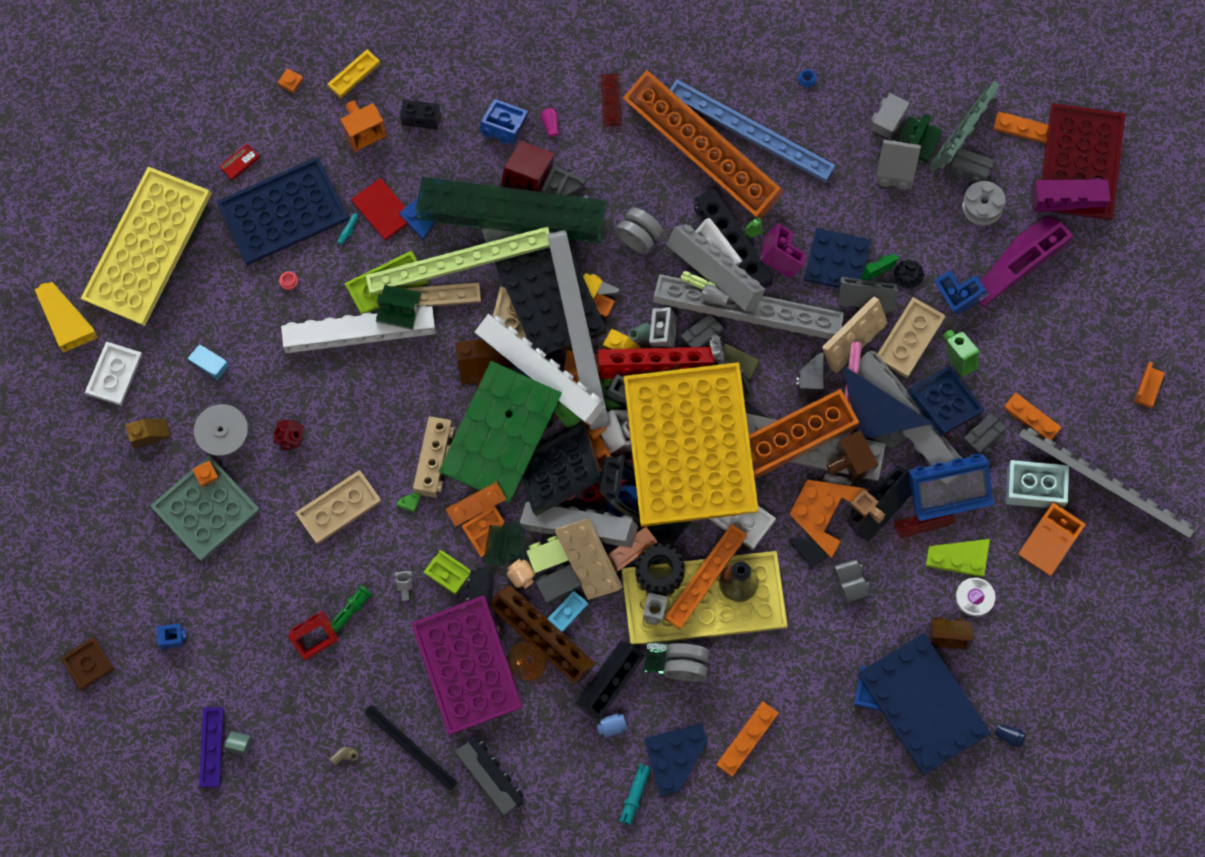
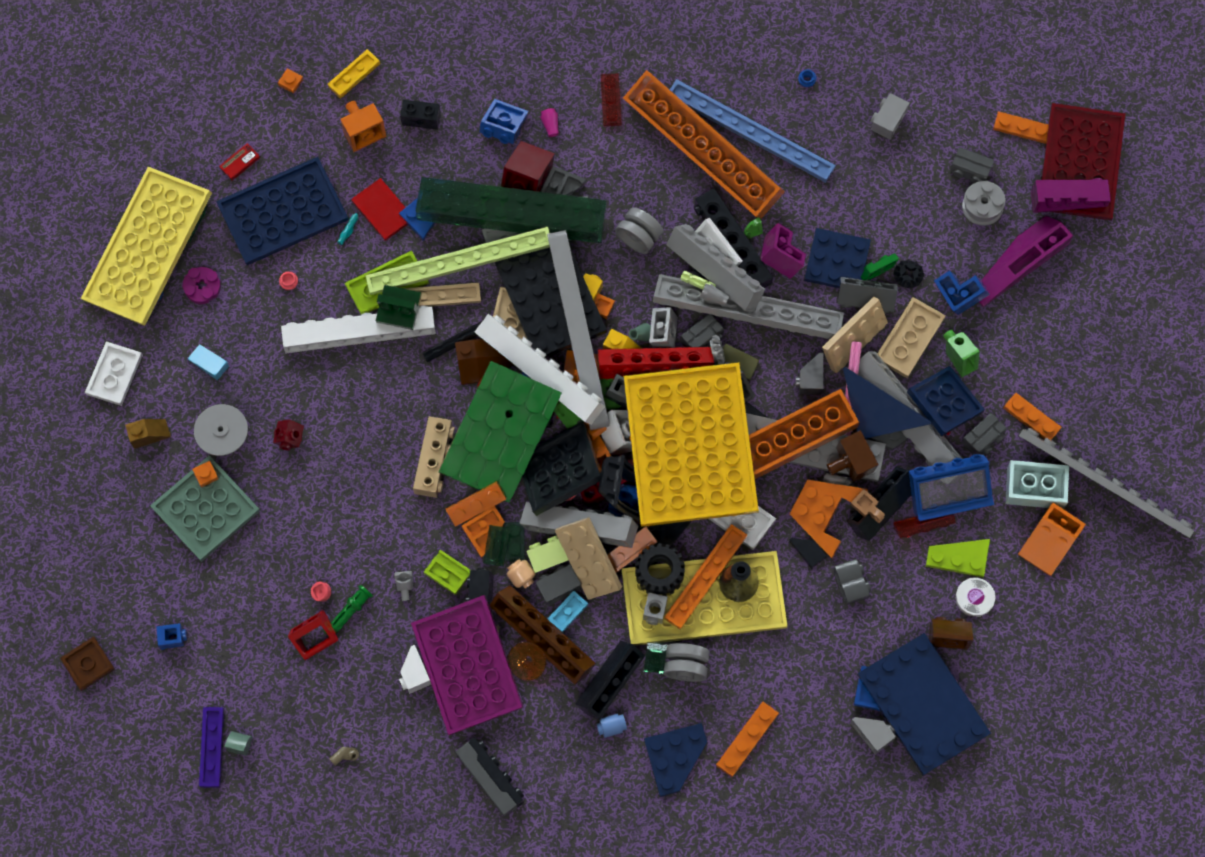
(64, 319): yellow slope -> none
(207, 293): none -> magenta plate
(321, 591): none -> coral tile
(338, 507): tan plate -> none
(409, 502): bright green tile -> none
(410, 747): black axle -> none
(413, 672): none -> white slope
(449, 344): none -> black axle
(607, 289): light grey slope -> none
(632, 802): teal pin -> none
(874, 733): none -> light grey slope
(897, 164): light grey slope -> none
(920, 133): dark green bracket -> none
(964, 129): sand green wing -> none
(1011, 735): dark blue cone -> none
(1149, 386): orange panel -> none

